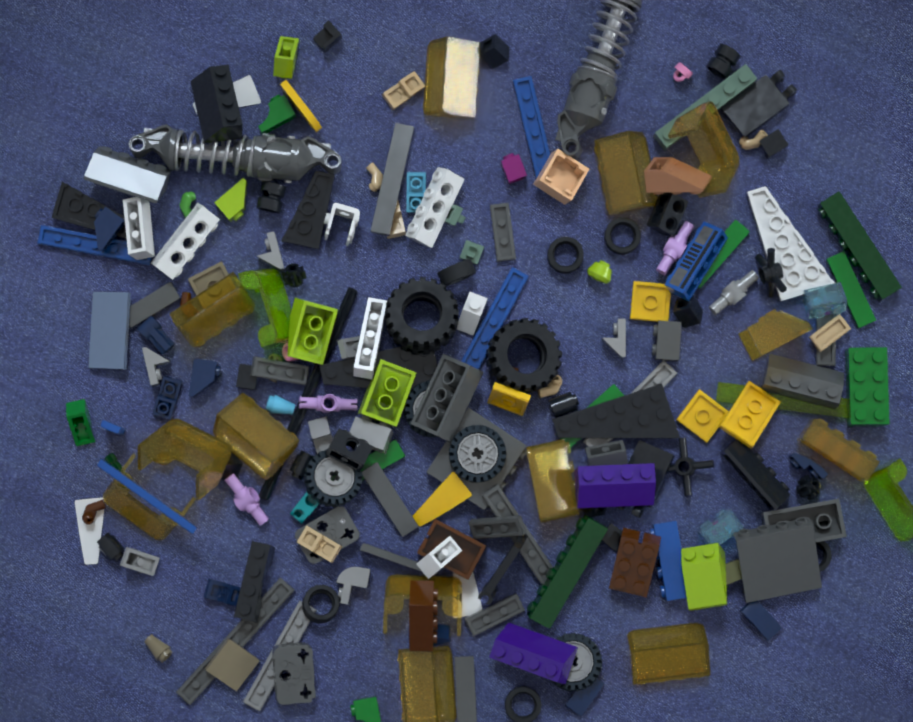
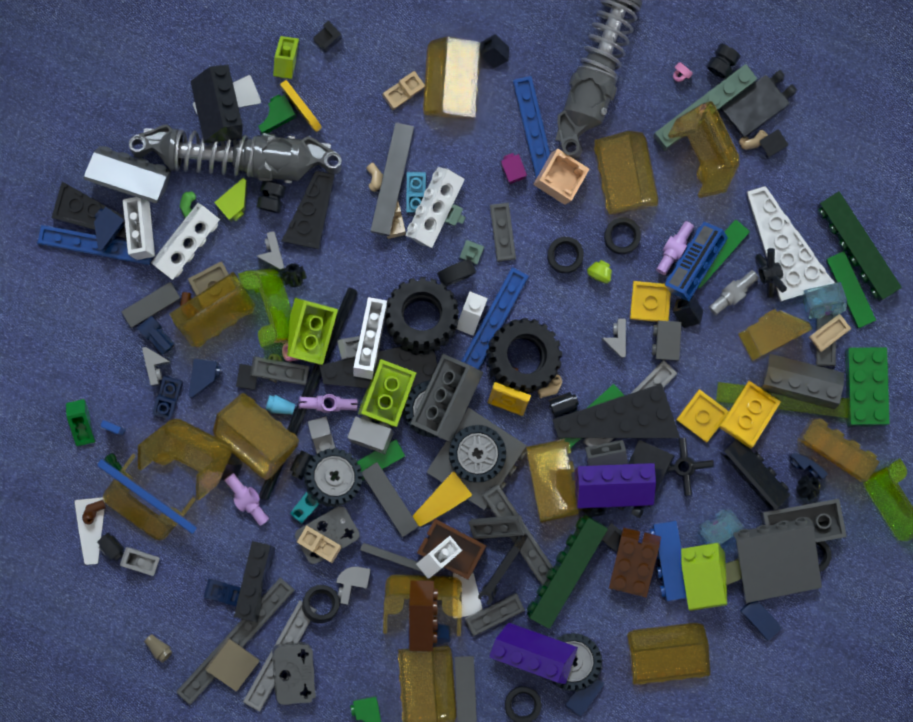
(109, 330): sand blue tile -> none
(344, 211): white piece -> none
(353, 459): black brick -> none
(667, 214): black brick -> none
(674, 176): nougat slope -> none

